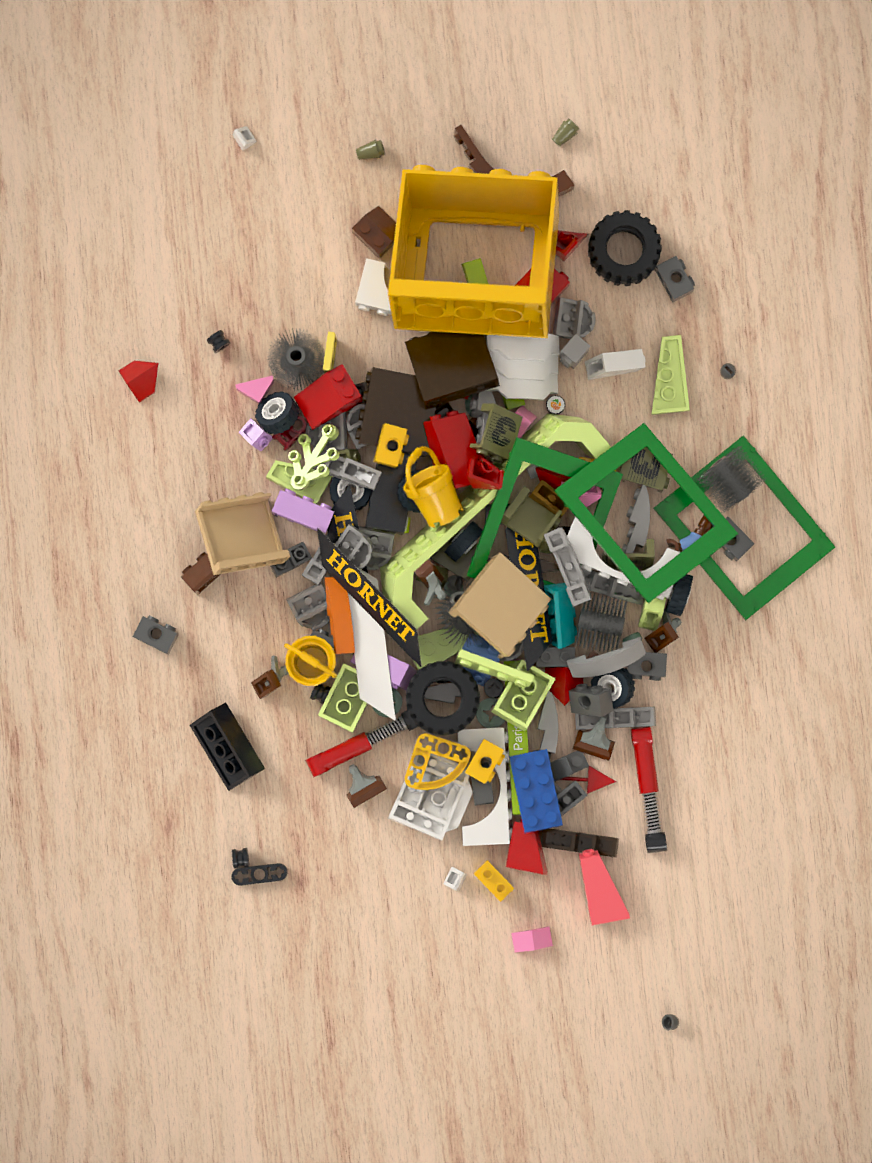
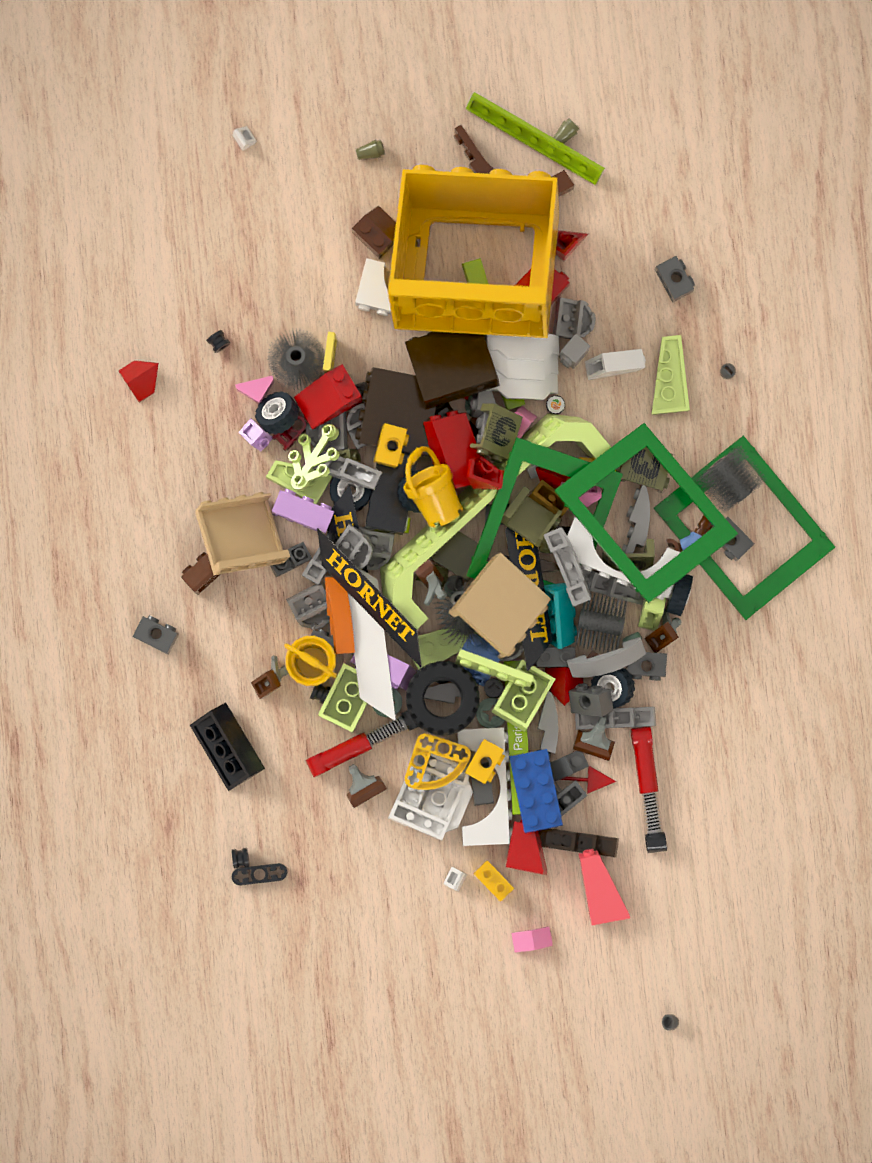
(464, 541): black wheel -> none
(534, 138): none -> lime tile
(632, 224): black tyre -> none

